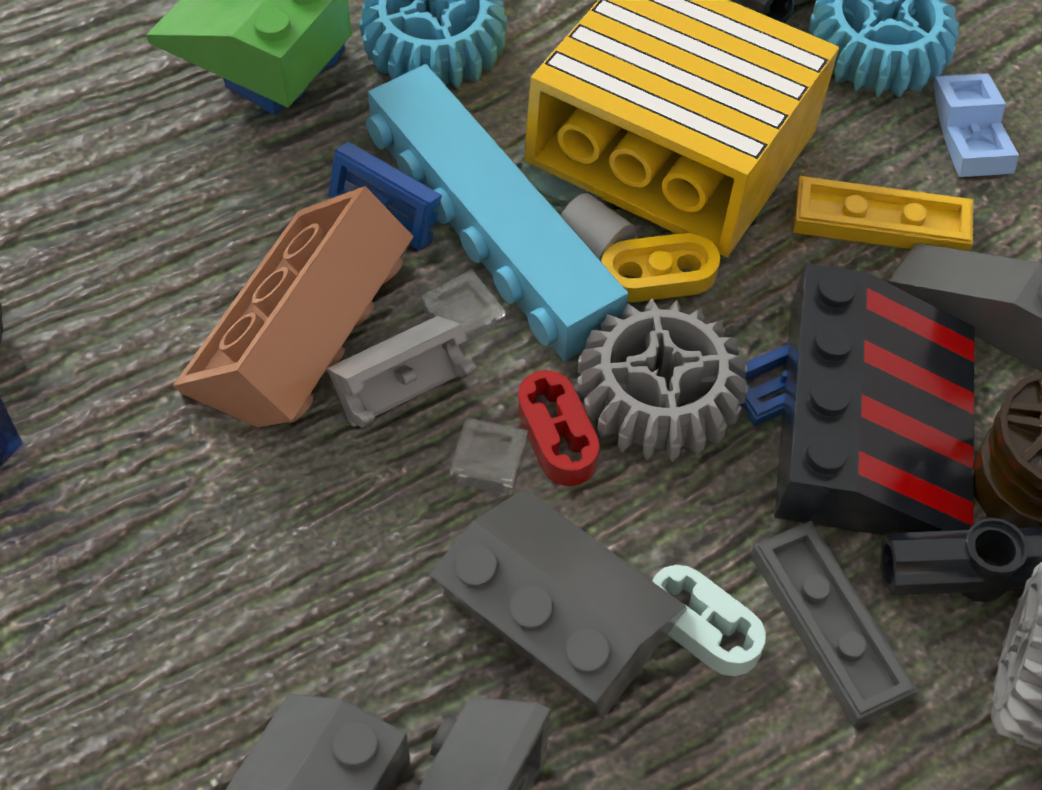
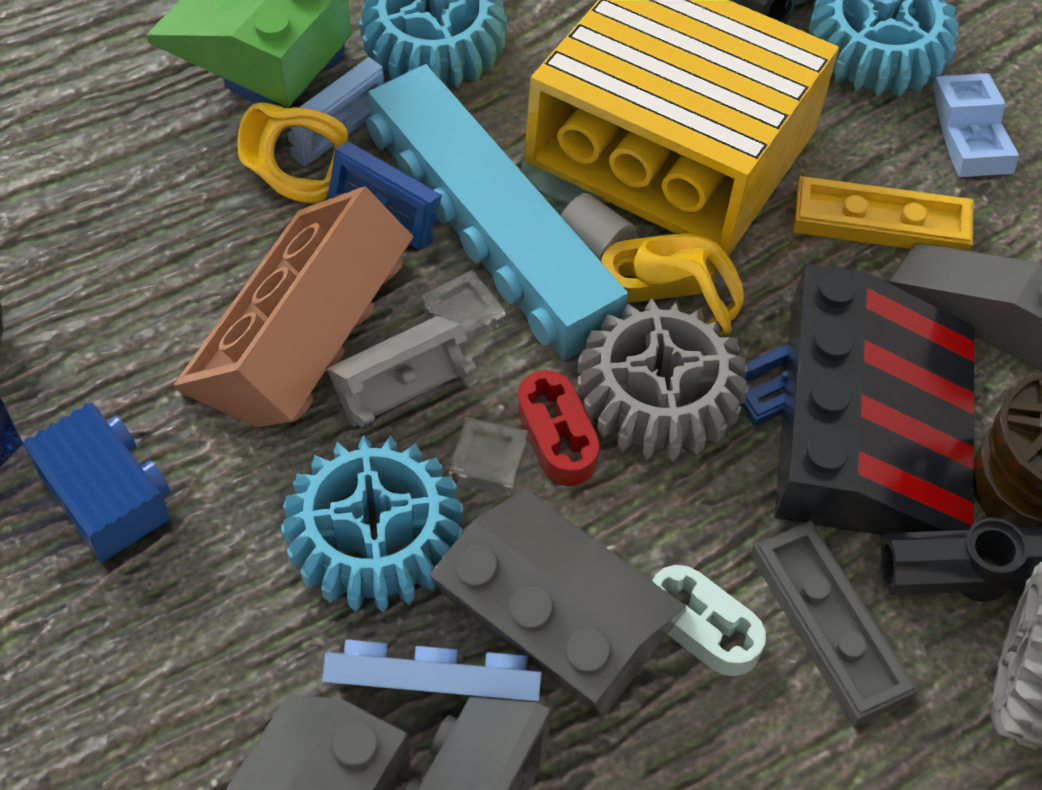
(99, 480): none -> blue brick
(258, 139): none -> yellow piece
(321, 520): none -> medium azure gear
(344, 100): none -> light blue tile
(432, 671): none -> light blue plate
(676, 257): none -> yellow piece

